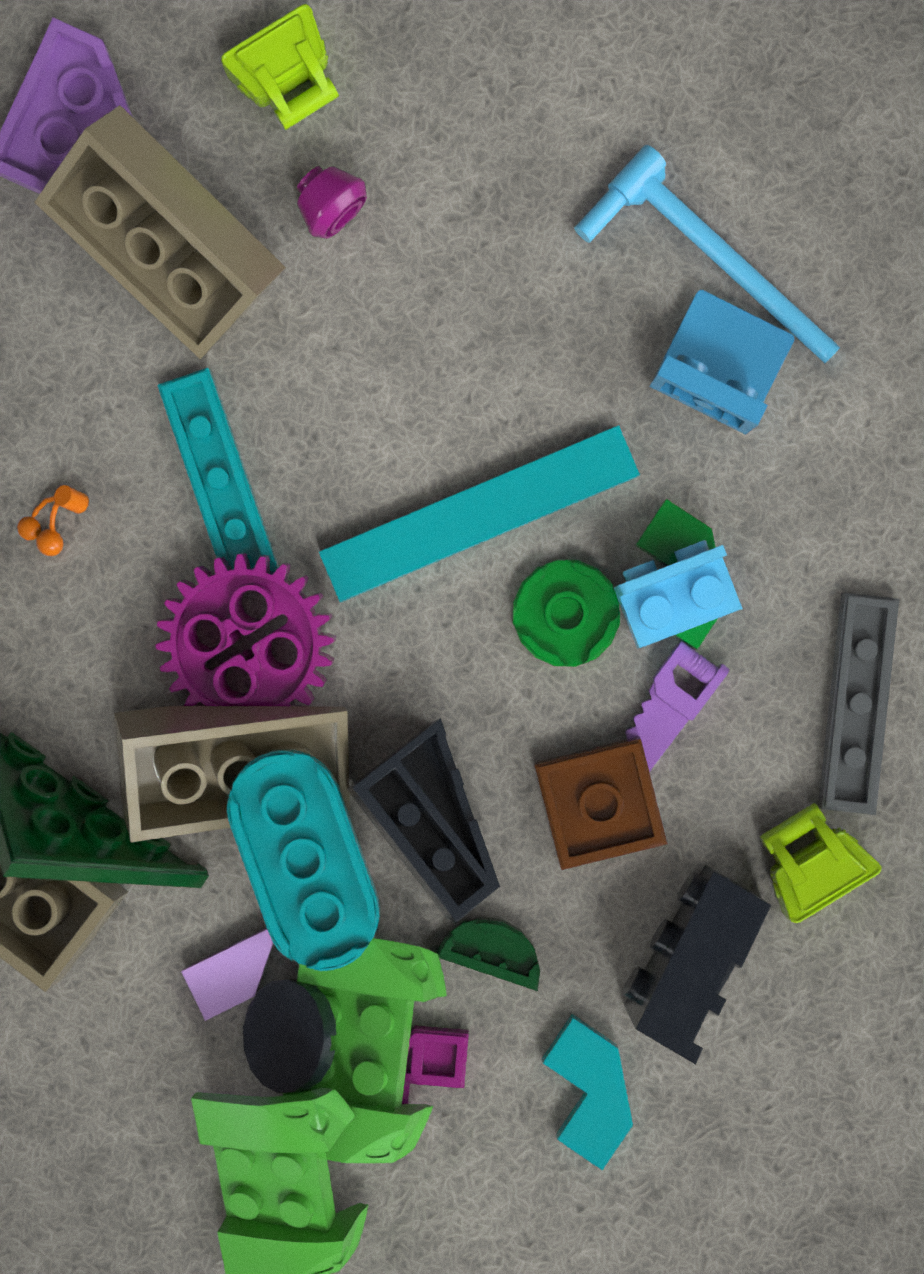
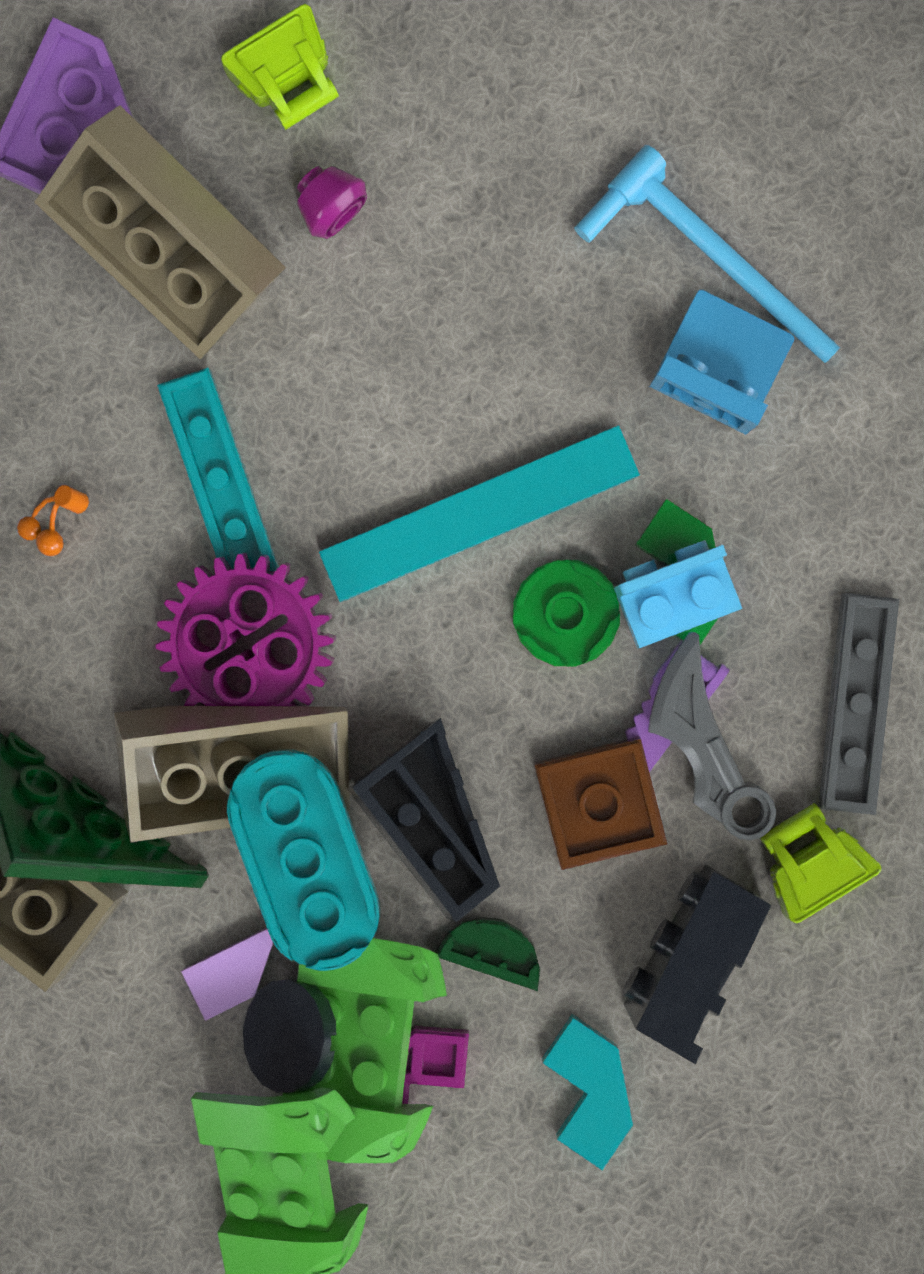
(685, 718): none -> dark grey piece

